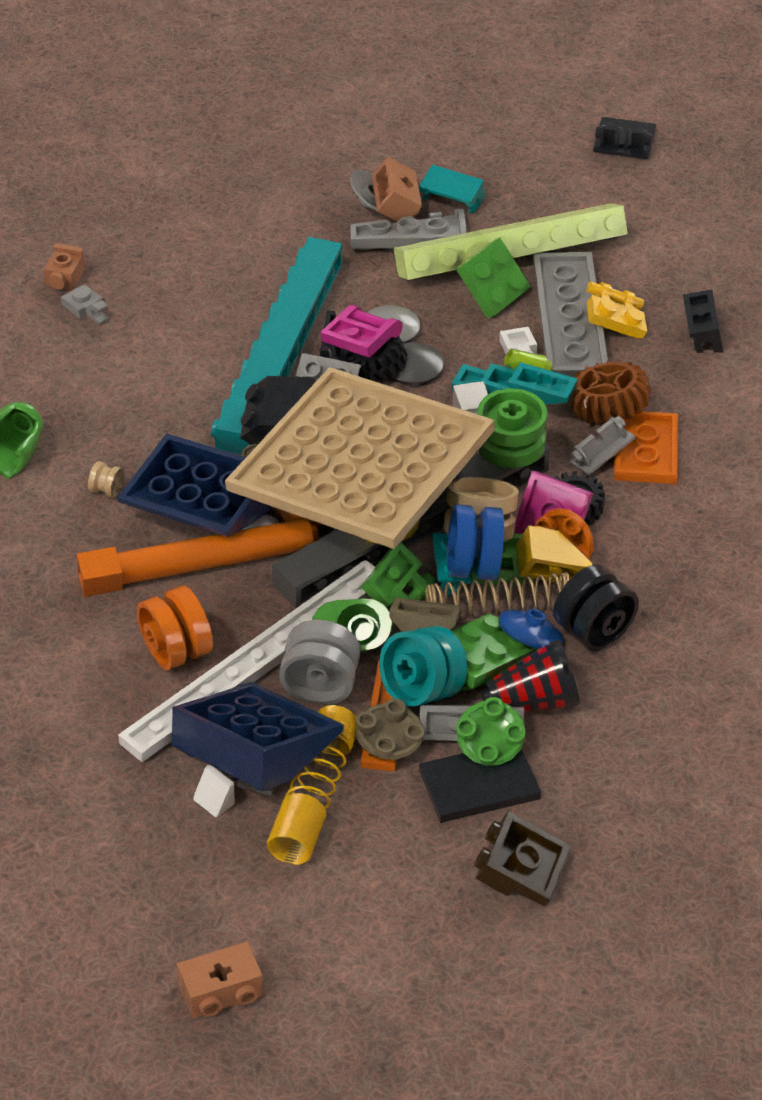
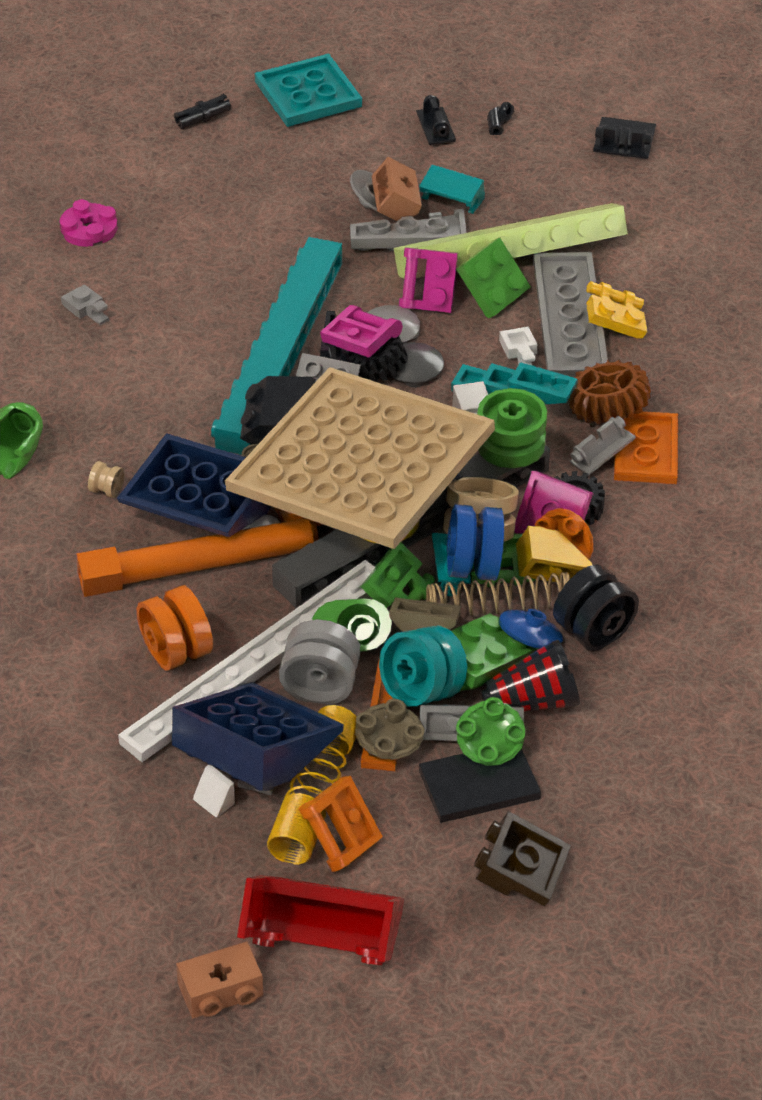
(64, 267): nougat brick -> none
(102, 226): none -> dark pink plate
(202, 111): none -> black pin
(308, 90): none -> teal plate
(320, 916): none -> red windscreen
(350, 819): none -> orange plate
(435, 122): none -> black hinge
(438, 282): none -> dark pink plate
(499, 116): none -> black arm
(514, 357): lime cone -> none
(703, 320): black hinge -> none

